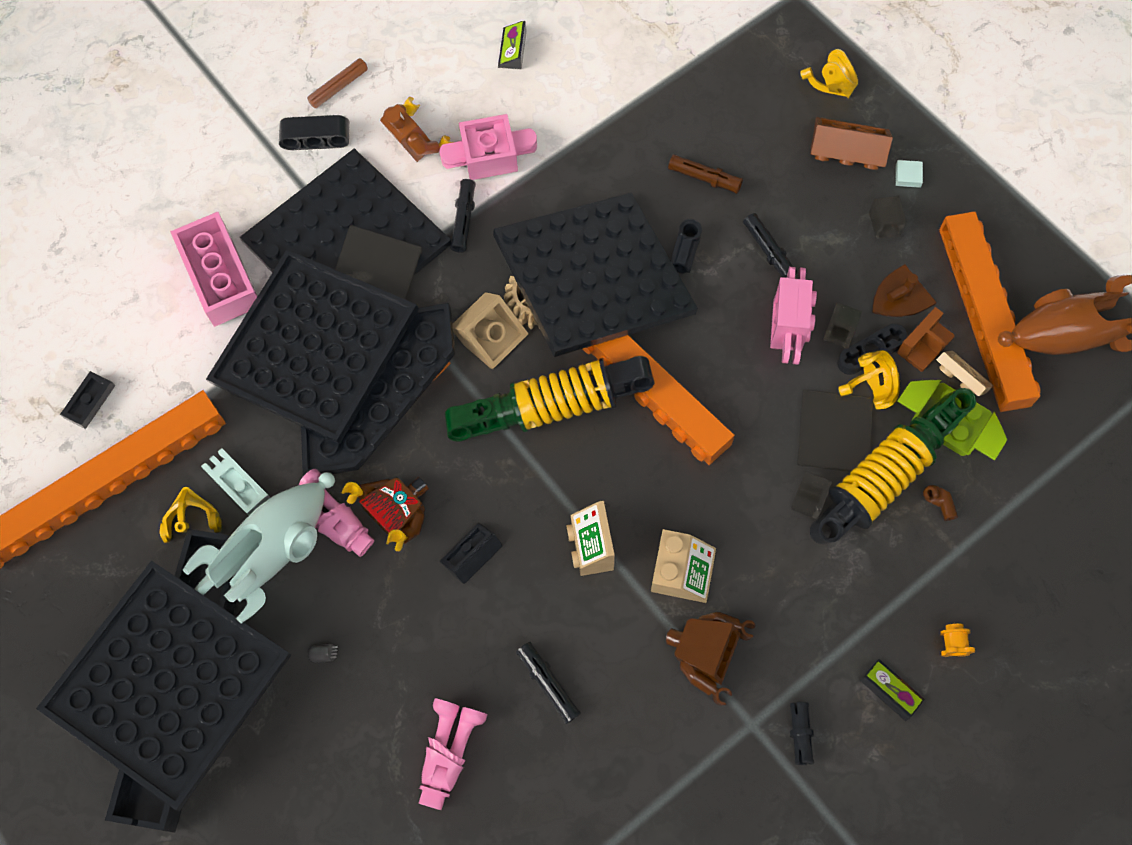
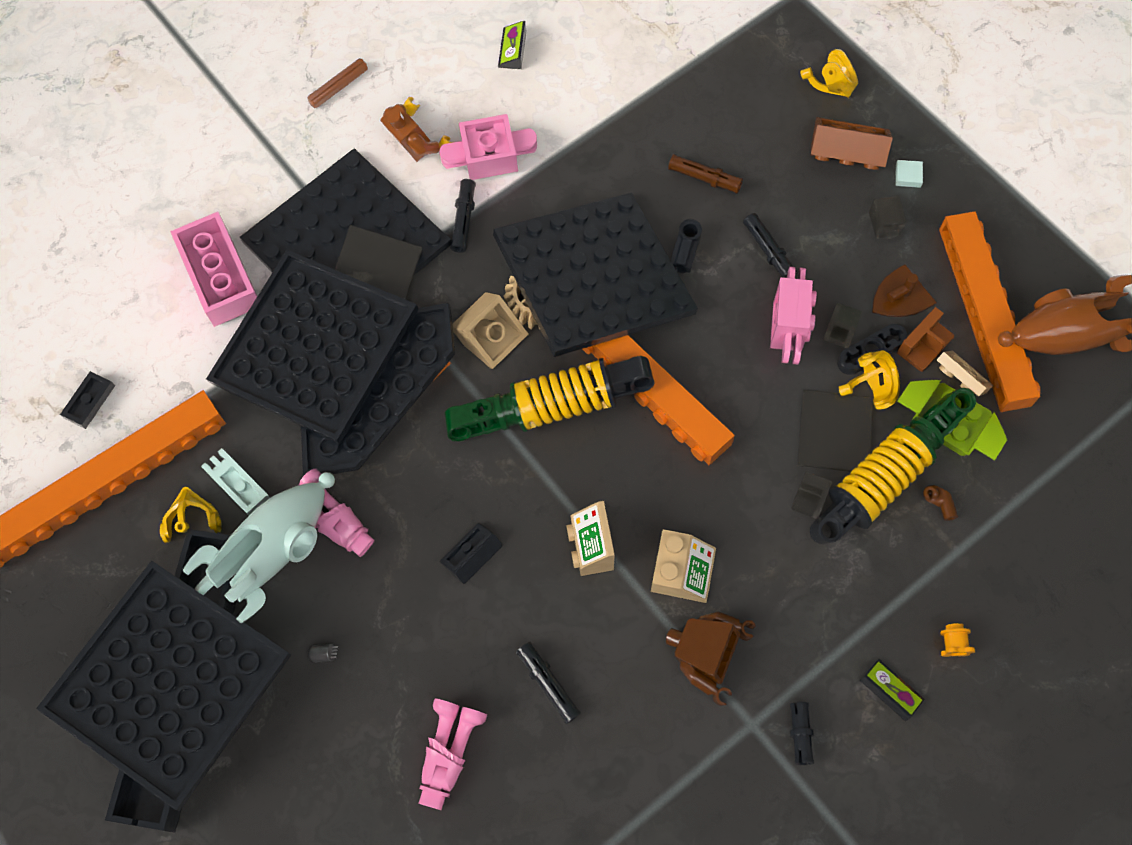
(314, 132): black beam -> none
(392, 506): torso -> none

